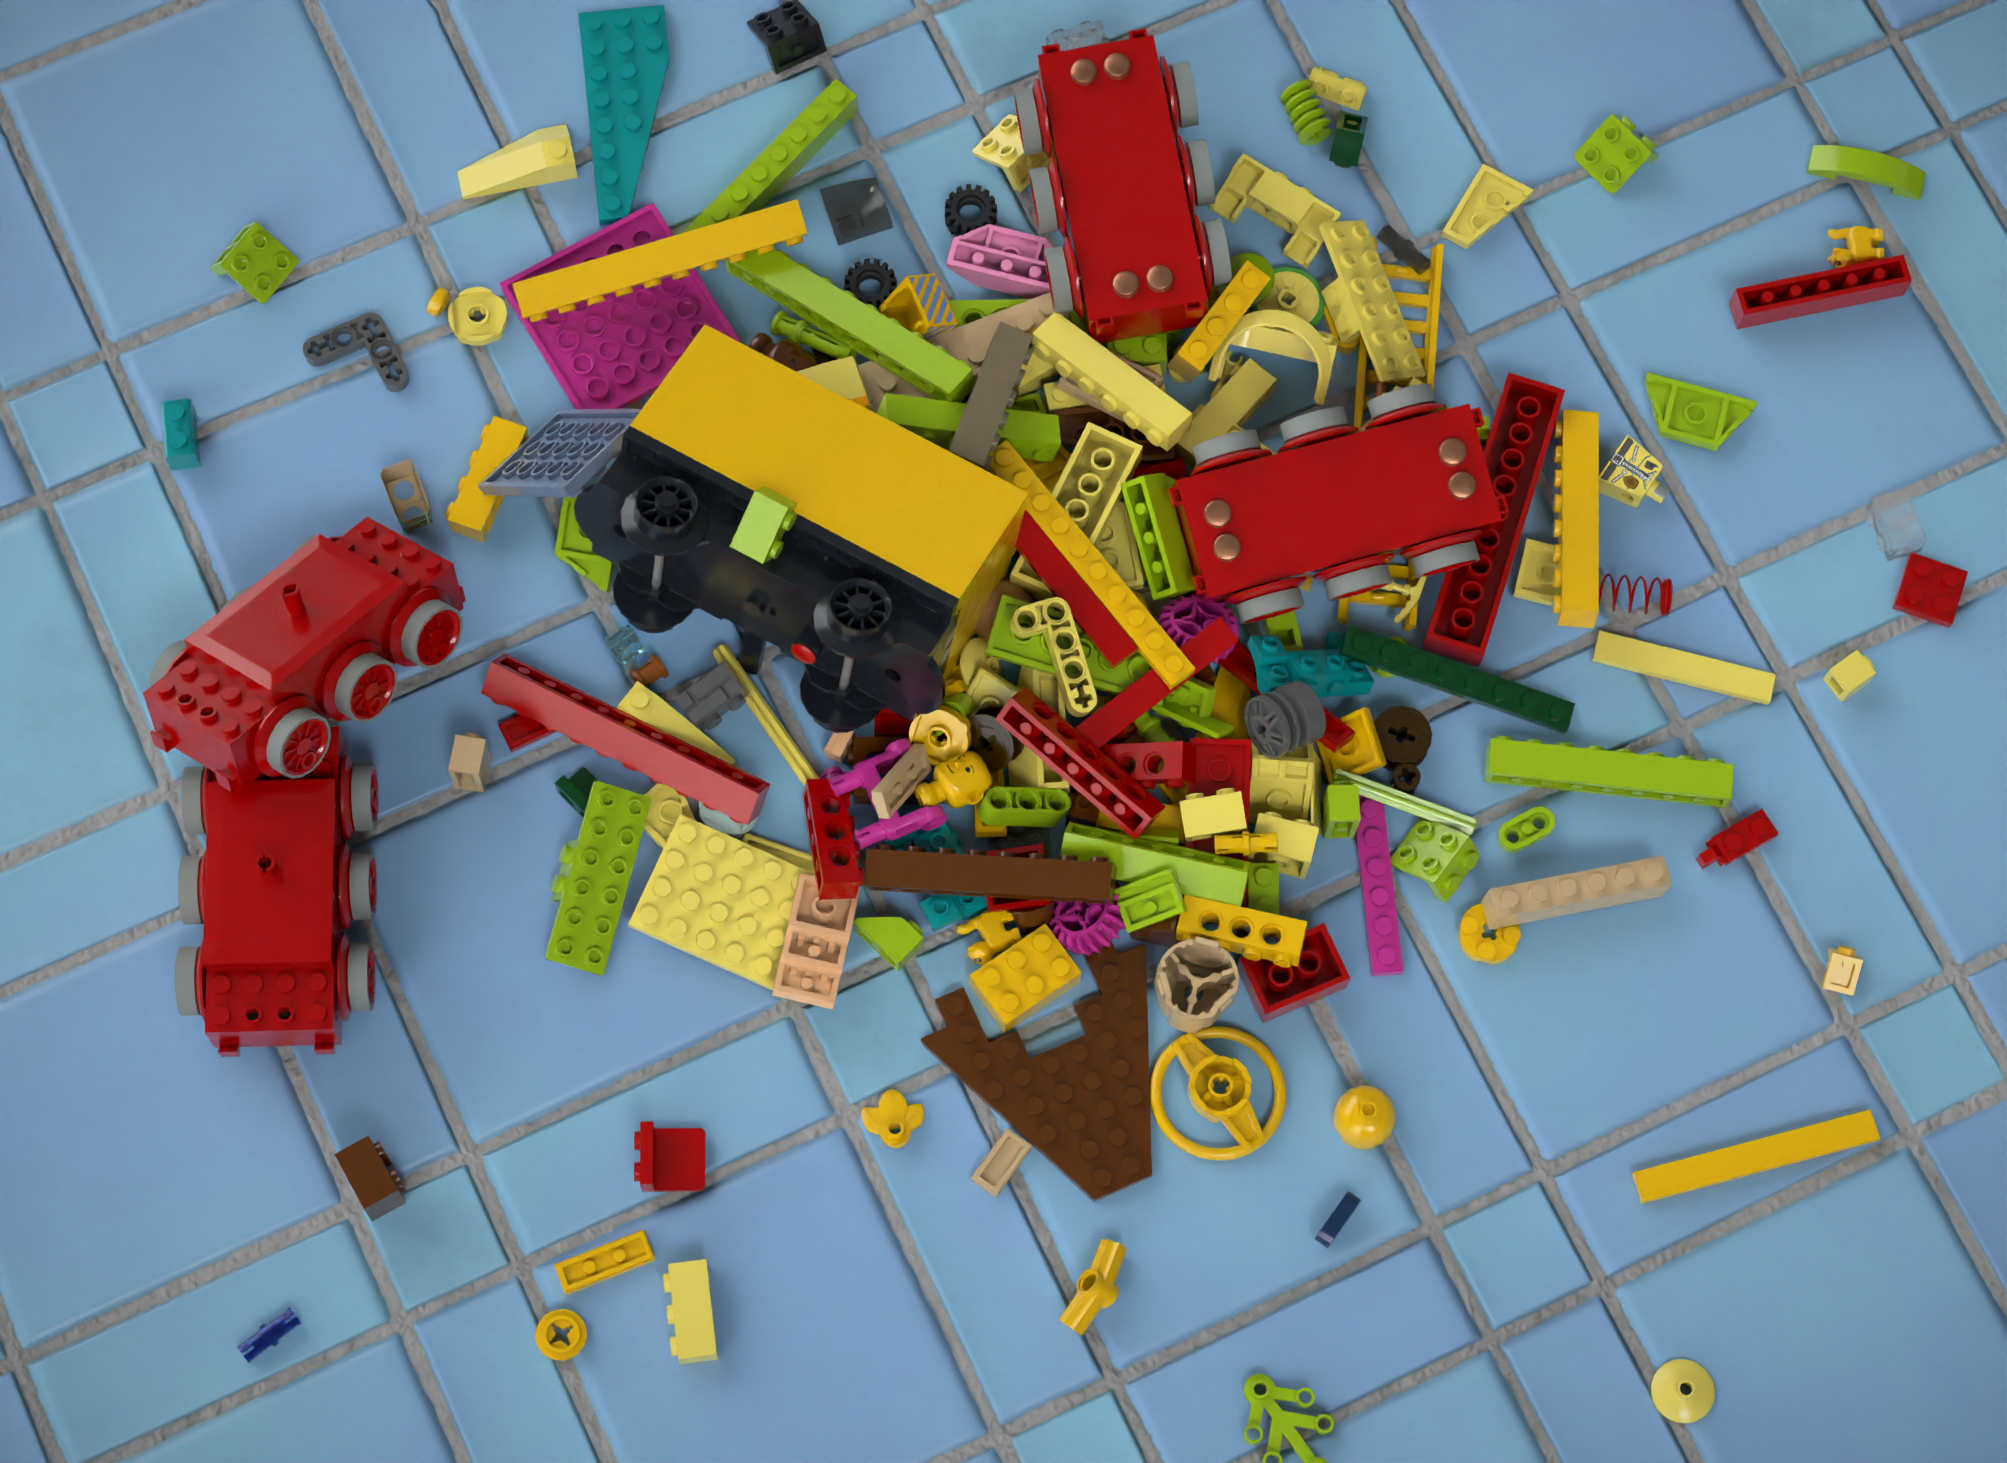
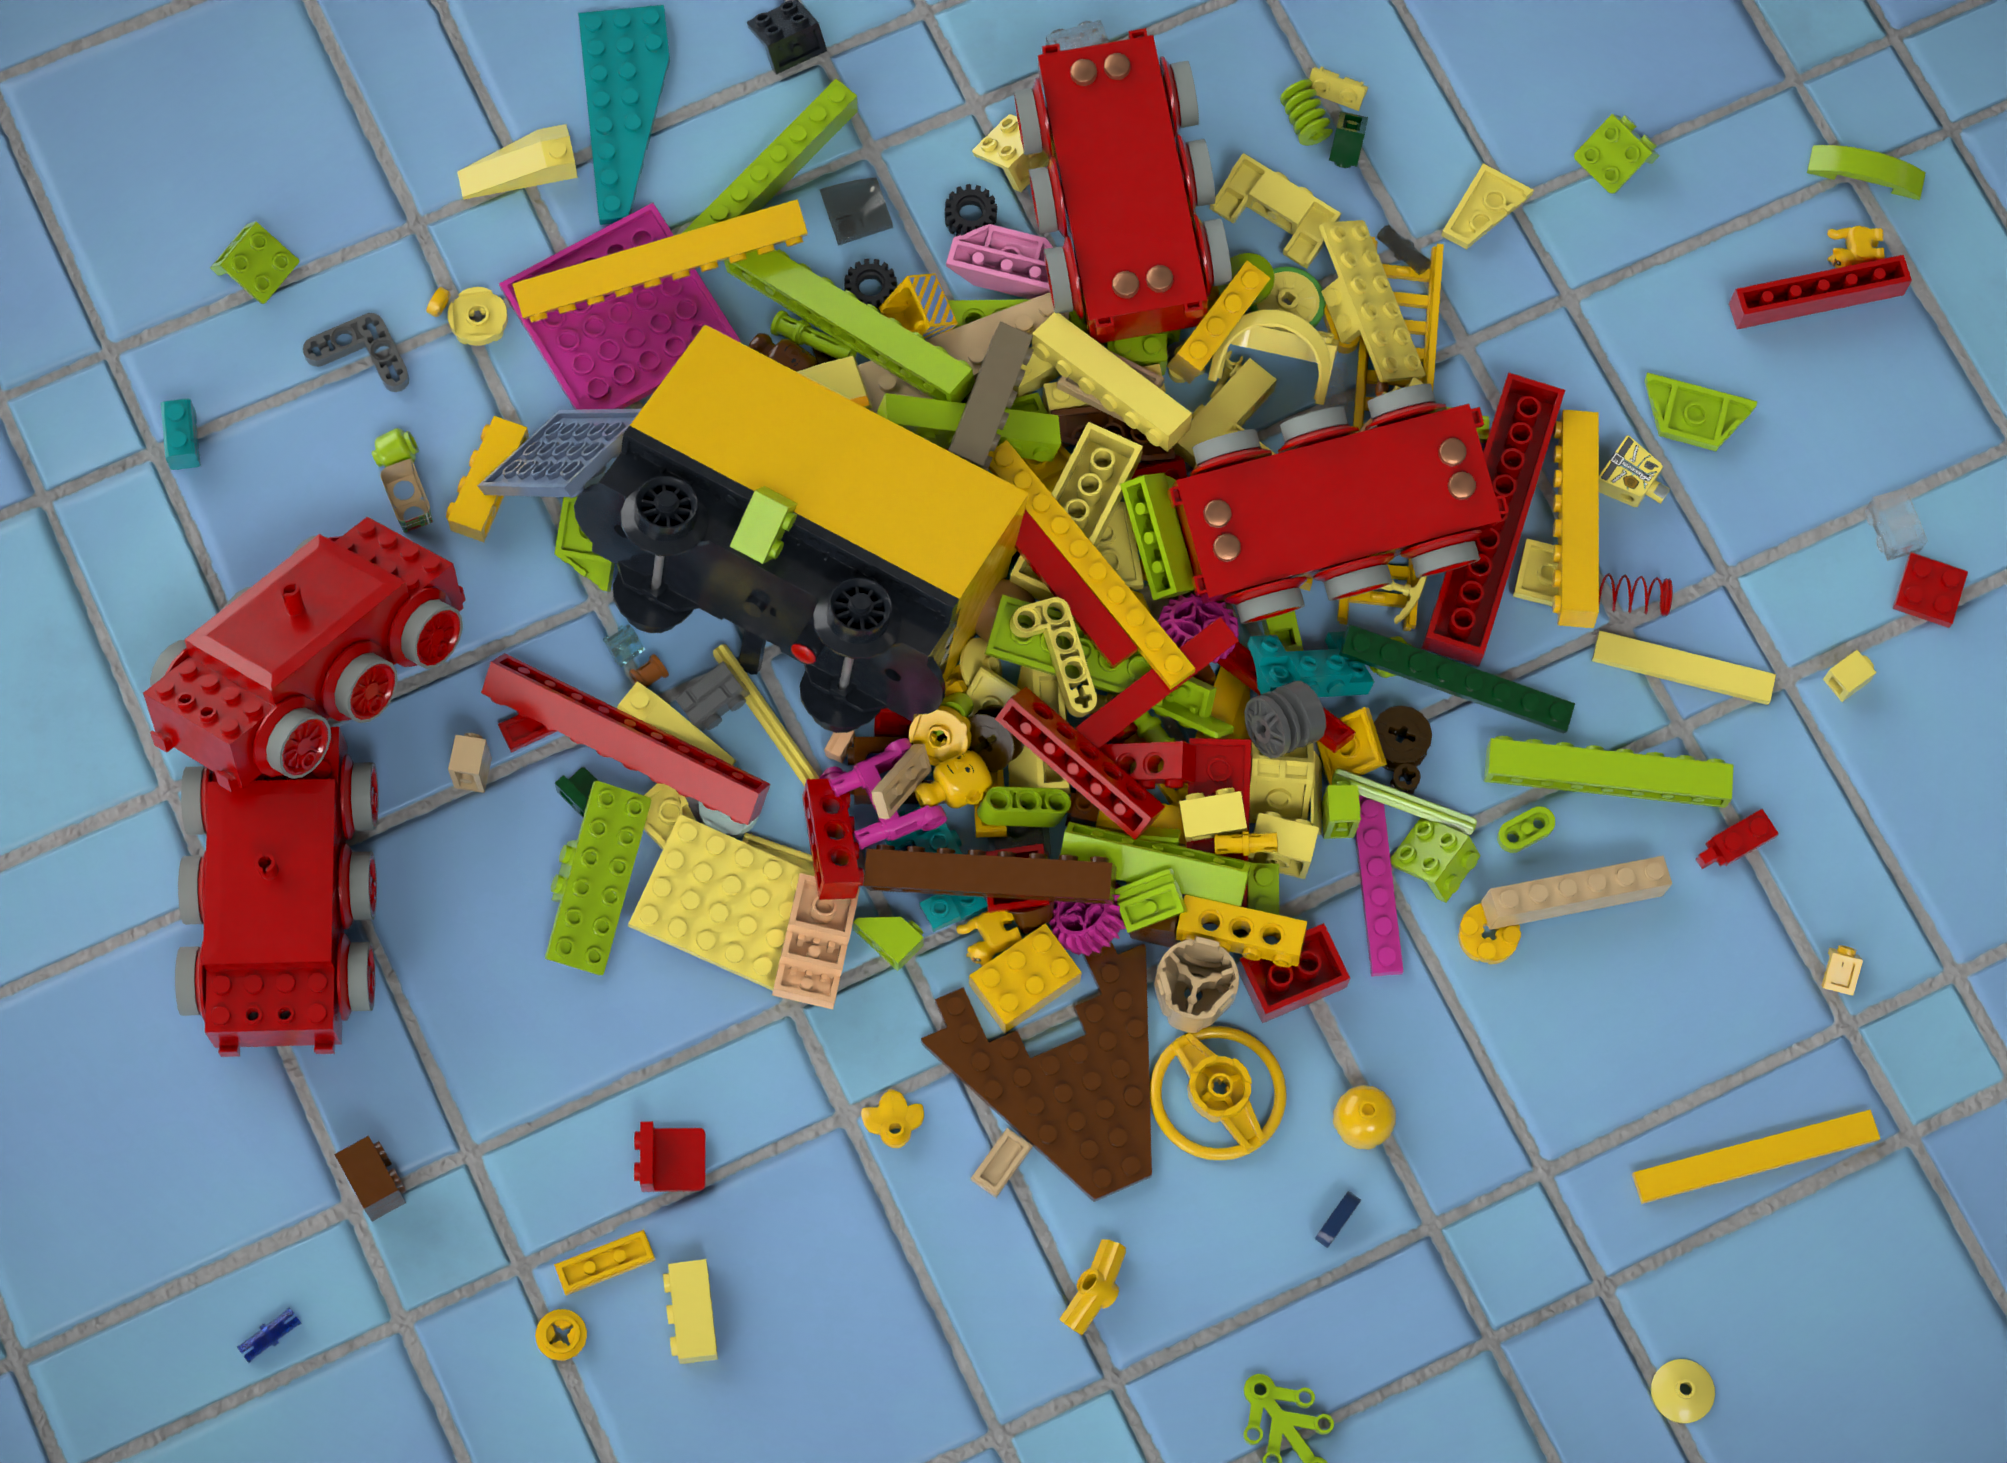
(394, 448): none -> lime head

